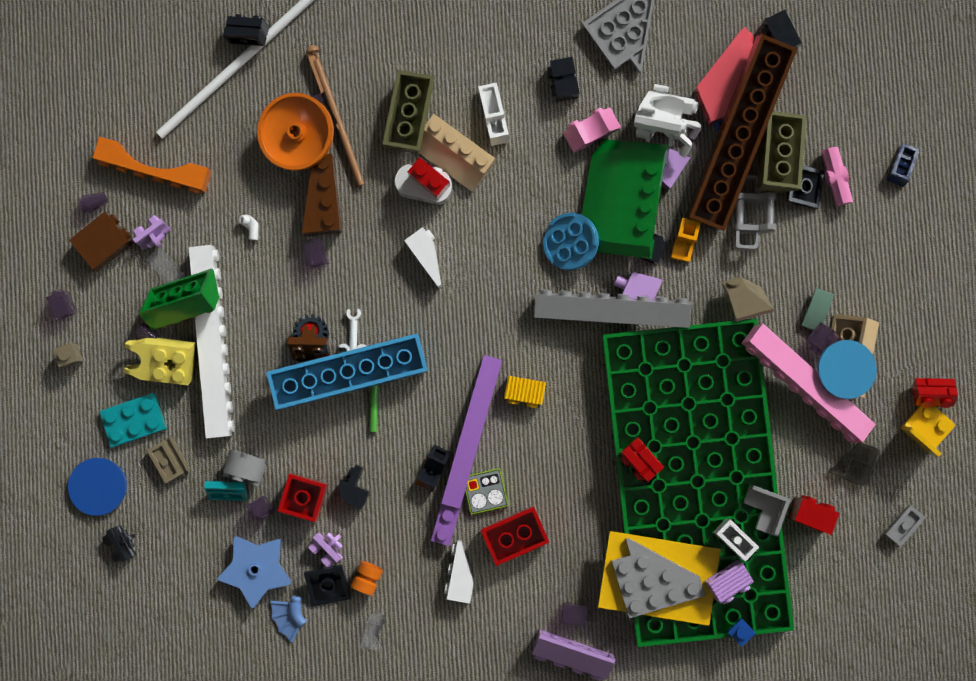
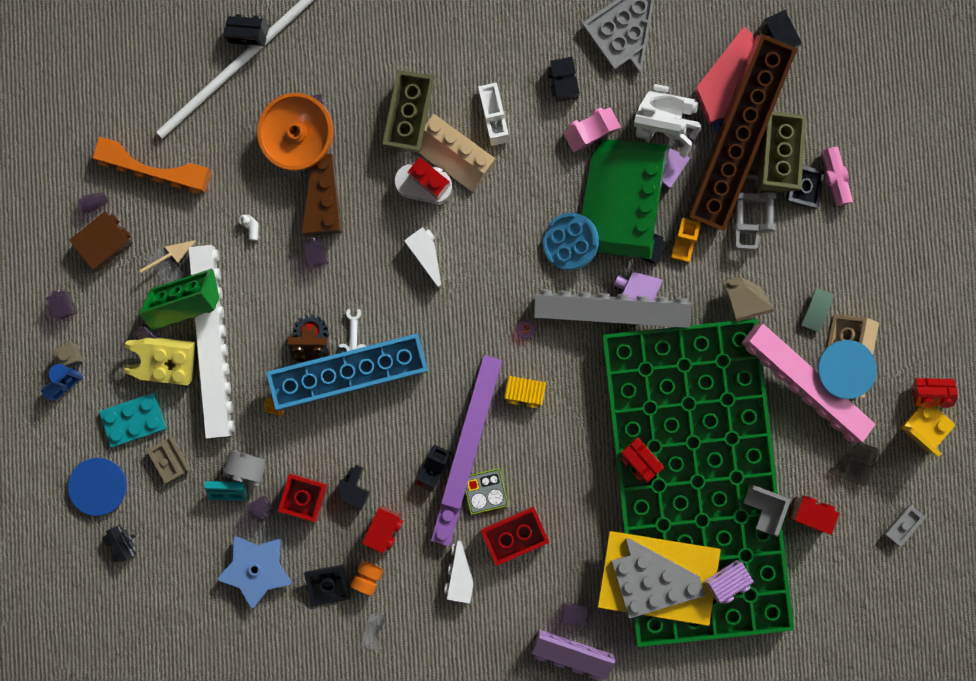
(61, 381): none -> blue brick
(152, 235): lavender hips -> none
(176, 251): none -> tan piece
(269, 407): none -> light orange tile
(288, 617): medium blue arm -> none
(323, 86): medium nougat bar -> none
(332, 554): lavender hips -> none
(373, 408): bright green bar -> none
(382, 529): none -> red brick
(526, 329): none -> clear pink tile
(736, 539): white brick -> none
(741, 632): blue plate -> none
(821, 338): clear purple brick -> none
(900, 176): dark blue slope -> none

